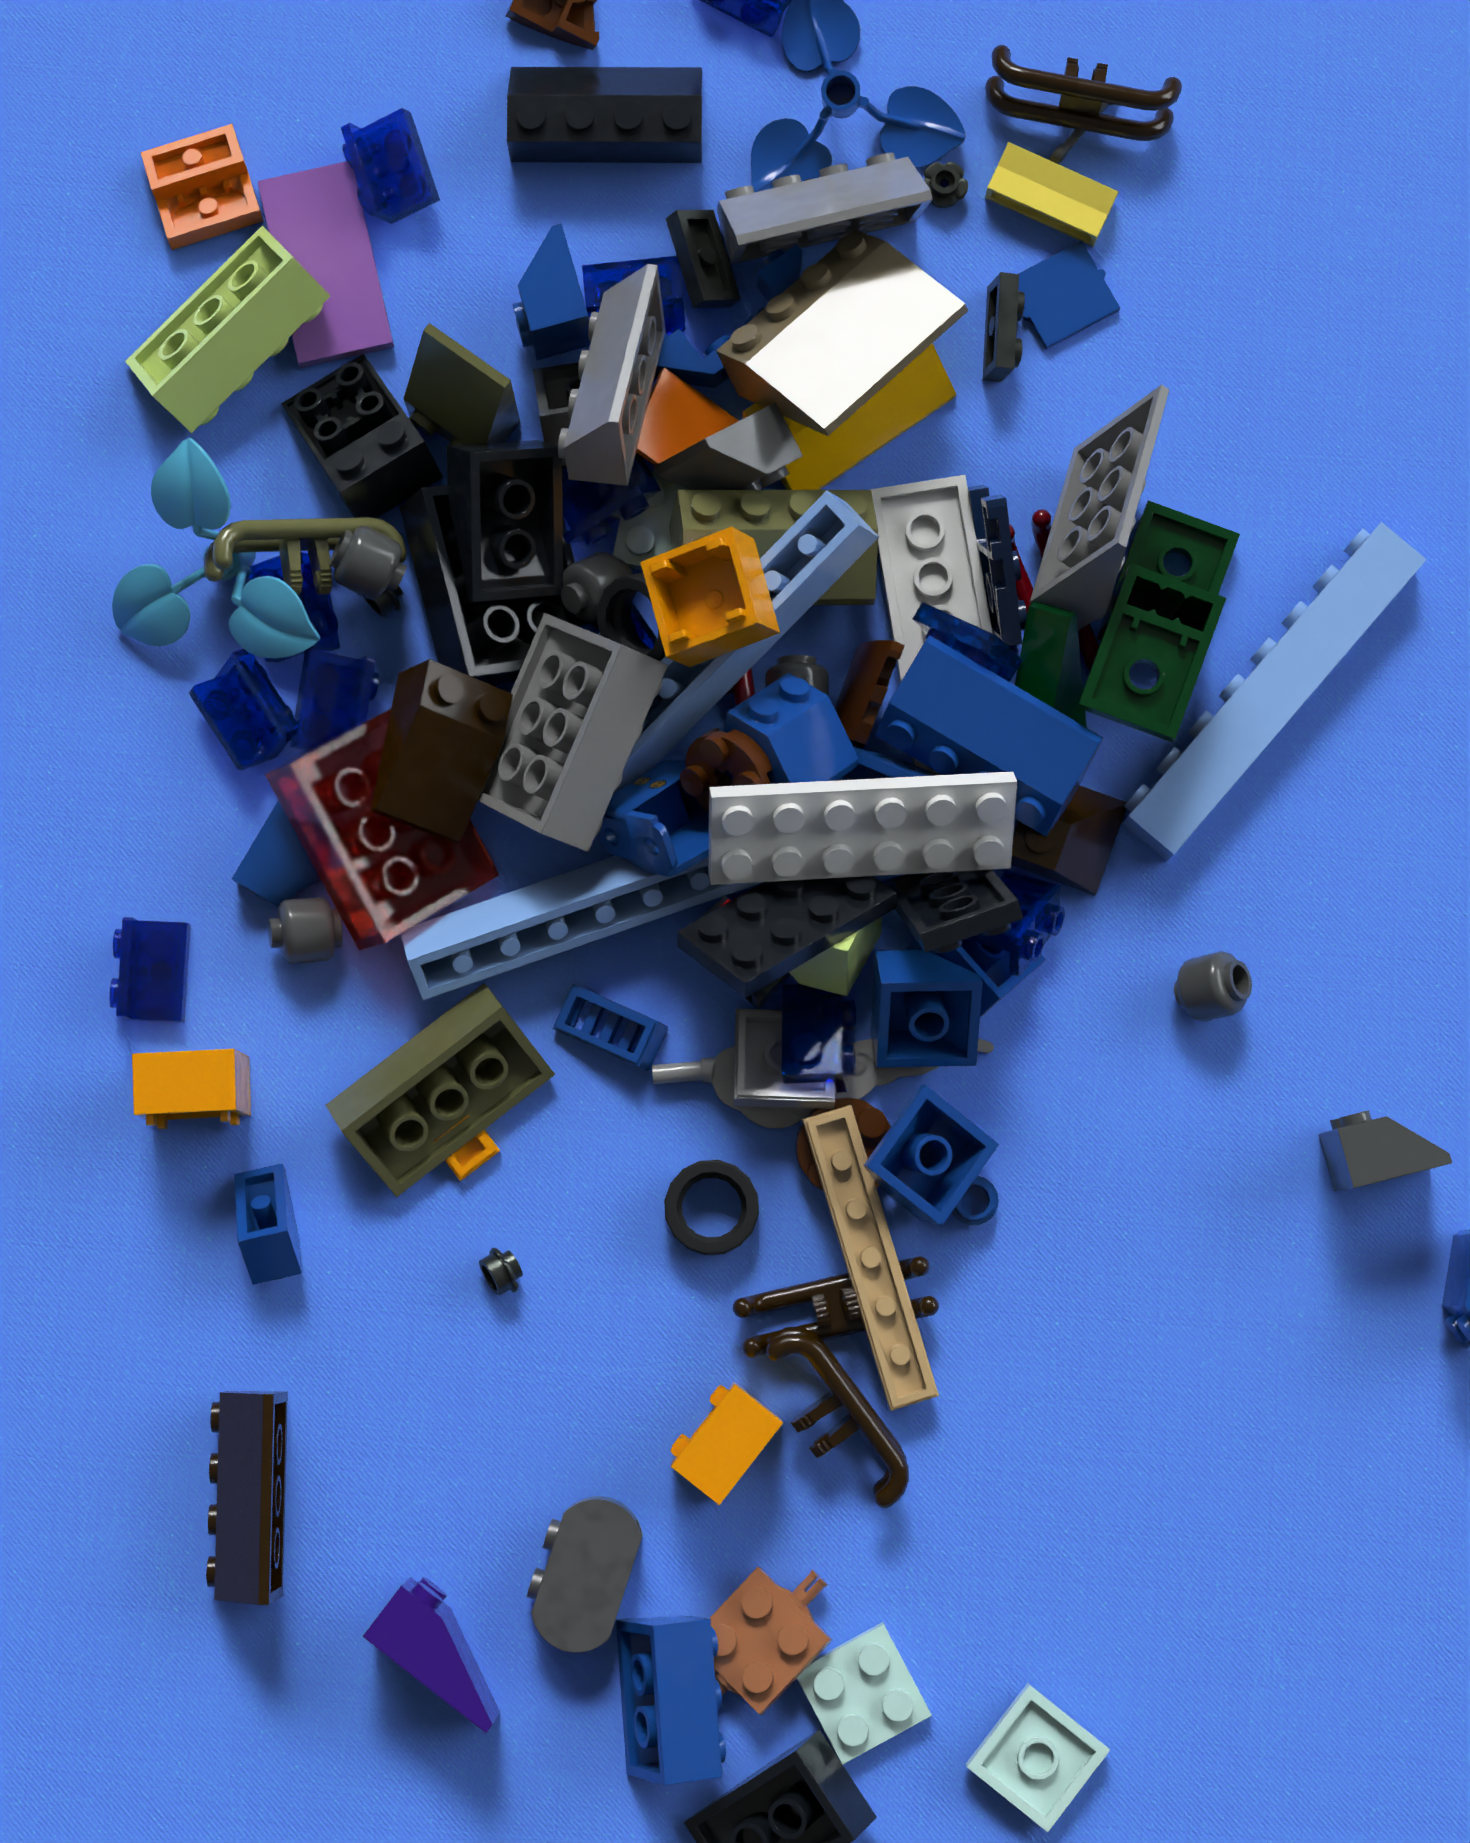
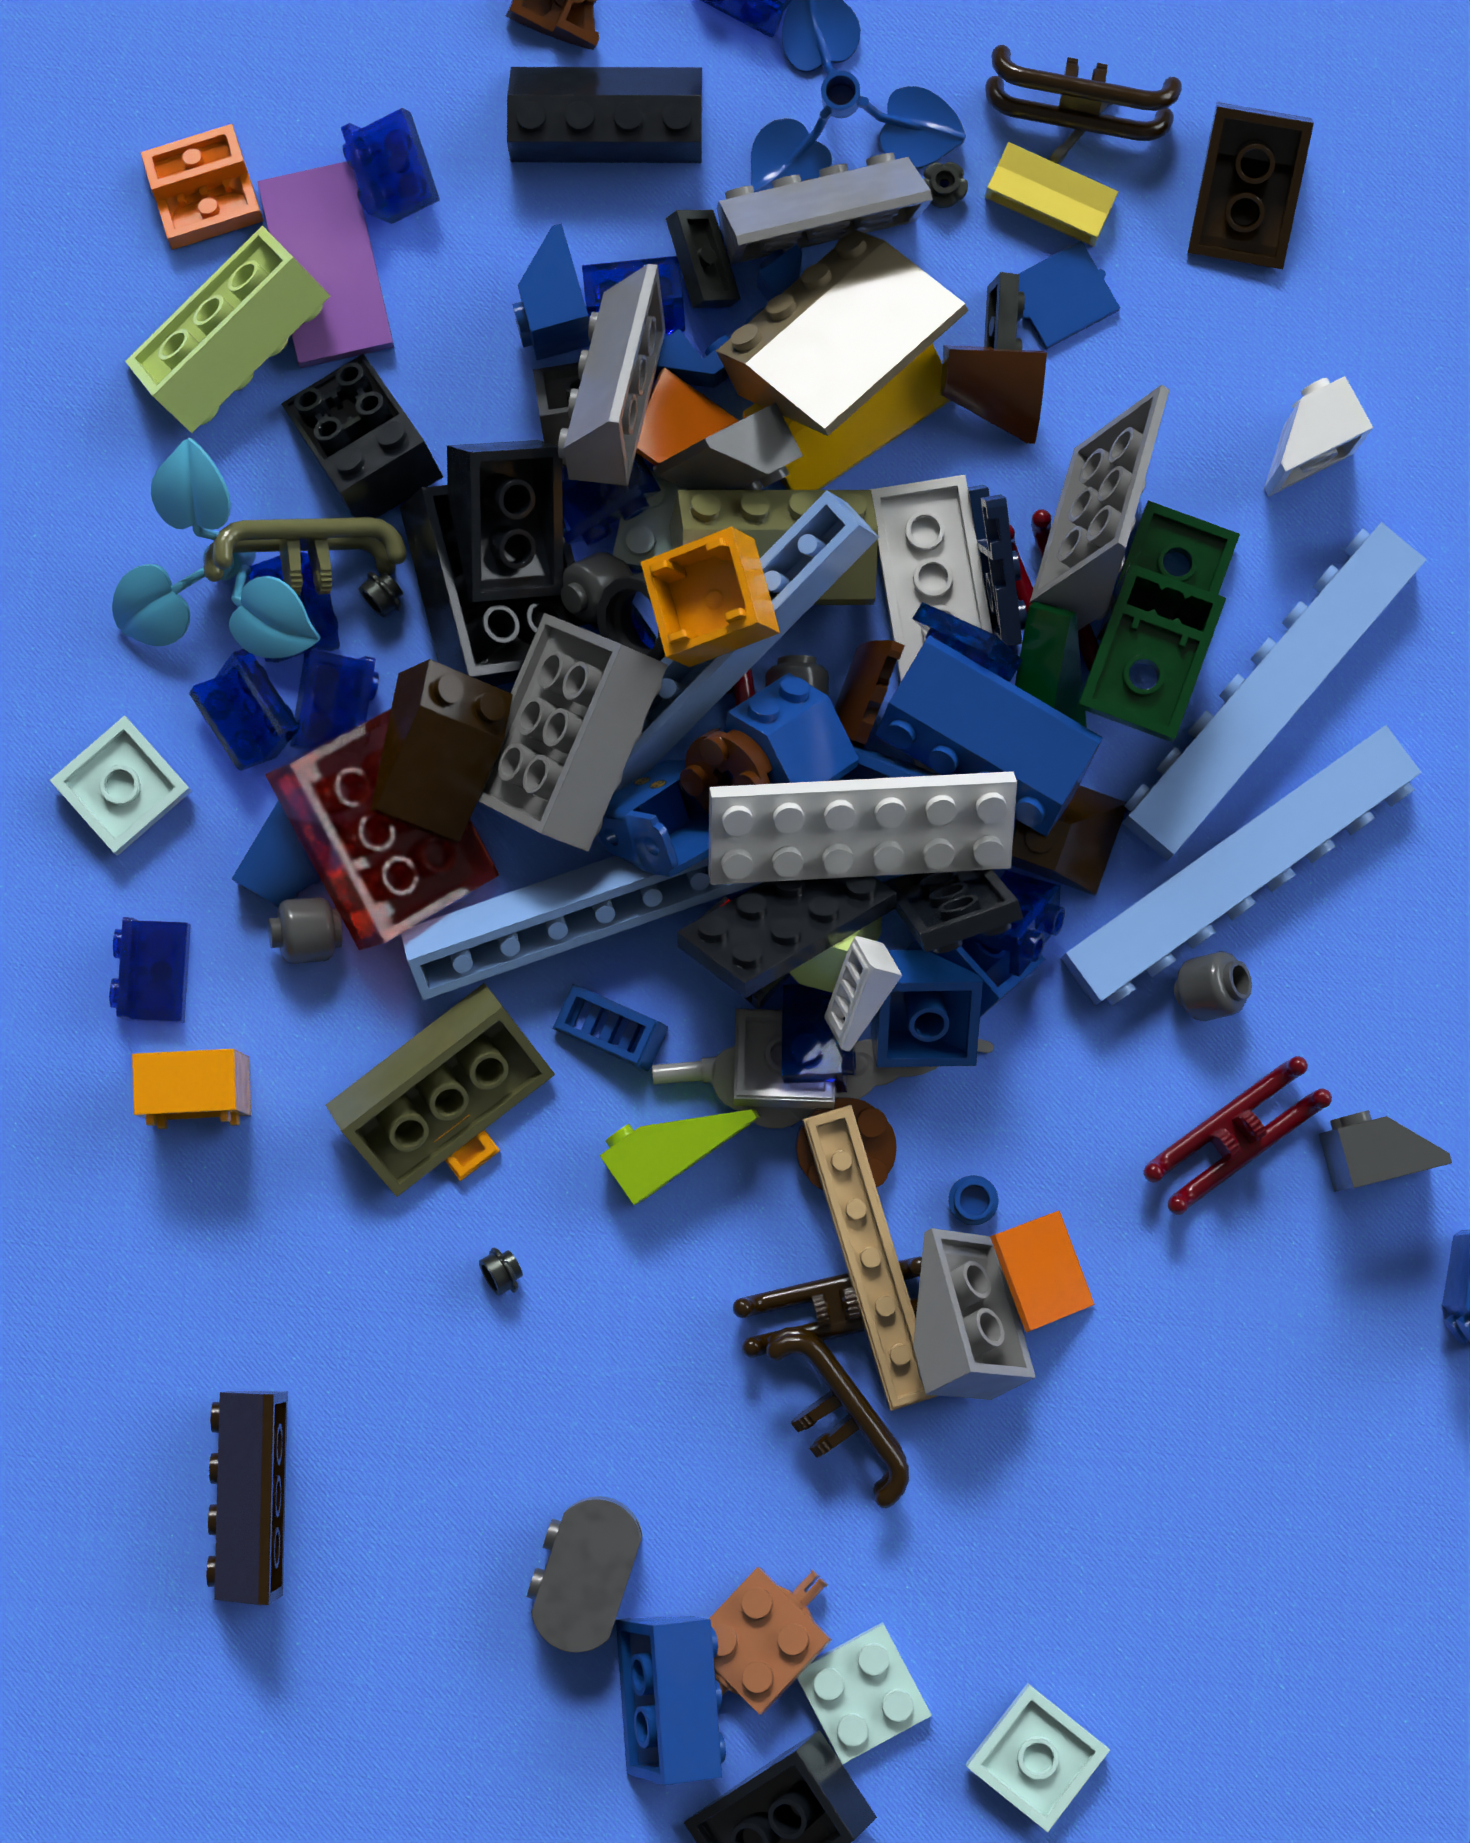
(120, 785): none -> light aqua plate
(267, 1224): blue slope -> none
(367, 562): dark grey head -> none
(429, 1644): dark purple slope -> none
(458, 393): olive slope -> none
(660, 1152): none -> lime slope
(722, 1171): black tyre -> none
(725, 1442): light orange container -> none
(860, 989): none -> white slope
(929, 1157): blue slope -> none
(967, 1320): none -> light grey slope
(997, 386): none -> reddish brown slope
(1042, 1271): none -> orange piece
(1236, 1134): none -> dark red piece
(1240, 866): none -> light blue brick
(1250, 185): none -> dark brown slope
(1319, 432): none -> white slope

